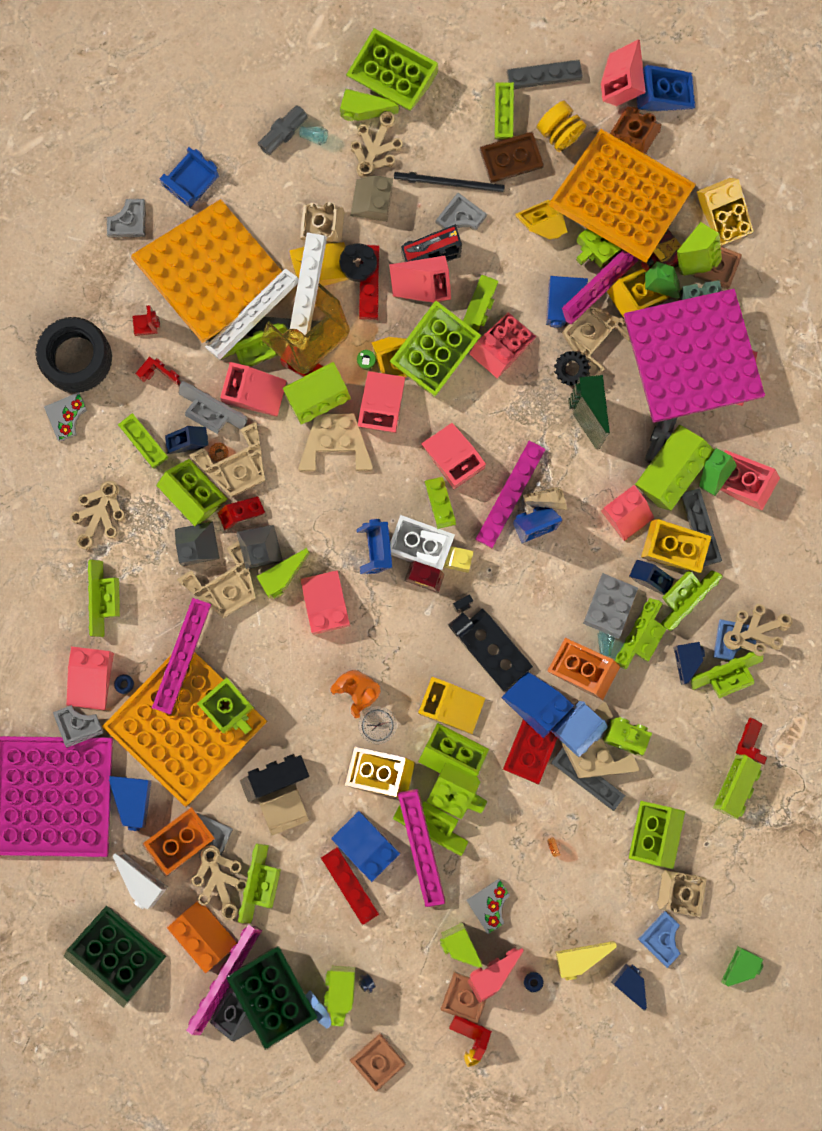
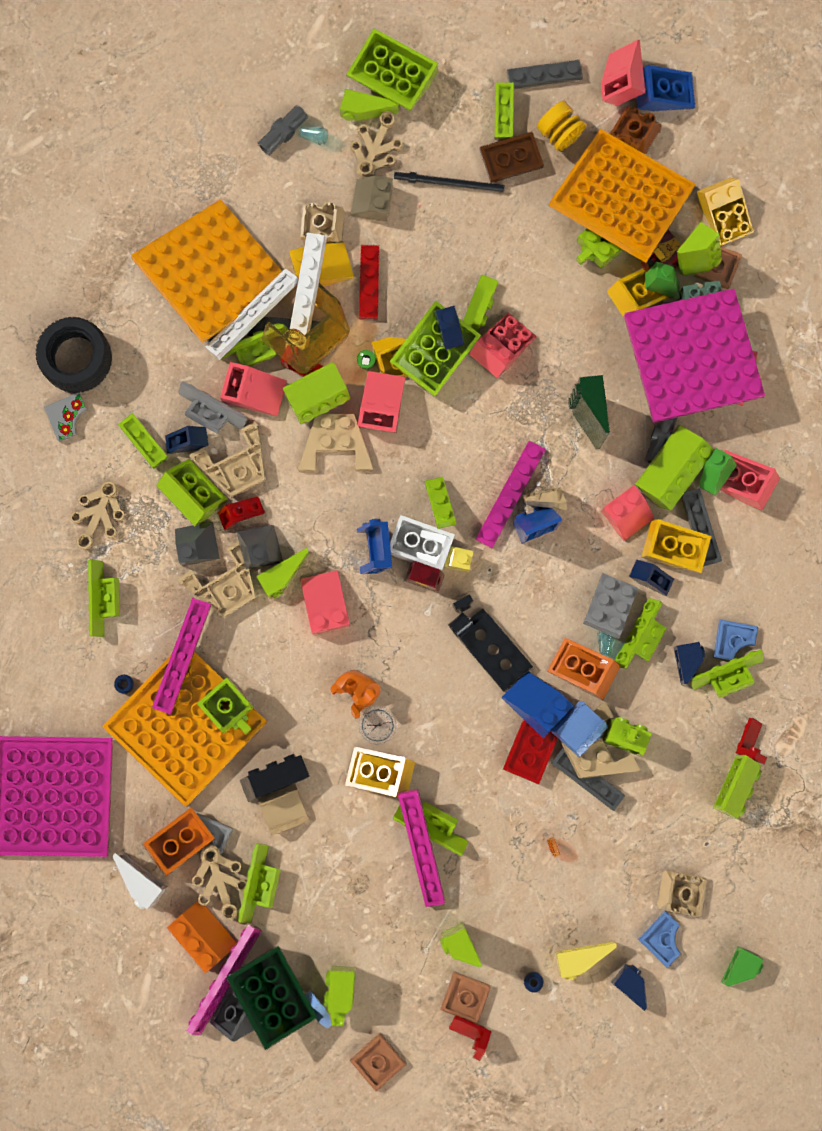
(75, 726): light grey tile -> none
(89, 677): coral slope -> none
(114, 956): dark green slope -> none
(129, 221): light grey tile -> none
(131, 800): blue slope -> none
(147, 323): red bracket -> none
(147, 371): red bracket -> none
(190, 177): blue panel -> none
(218, 452): clear orange tile -> none
(349, 886): red plate -> none
(355, 252): black plate -> none
(365, 846): blue slope -> none
(366, 983): dark blue plate -> none
(421, 279): coral slope -> none
(441, 243): wedge -> none
(449, 327): none -> dark blue slope
(451, 705): yellow slope -> none
(453, 748): lime slope -> none
(454, 455): coral slope -> none
(456, 792): lime hinge -> none
(462, 213): light grey tile -> none
(469, 1060): yellow hinge -> none
(488, 905): light grey tile -> none
(490, 980): coral slope -> none
(543, 220): yellow slope -> none
(560, 292): blue slope -> none
(561, 367): black tyre -> none
(591, 331): tan wing -> none
(598, 286): dark pink plate -> none
(656, 834): lime slope -> none
(686, 595): lime bracket -> none
(756, 632): tan plant -> none

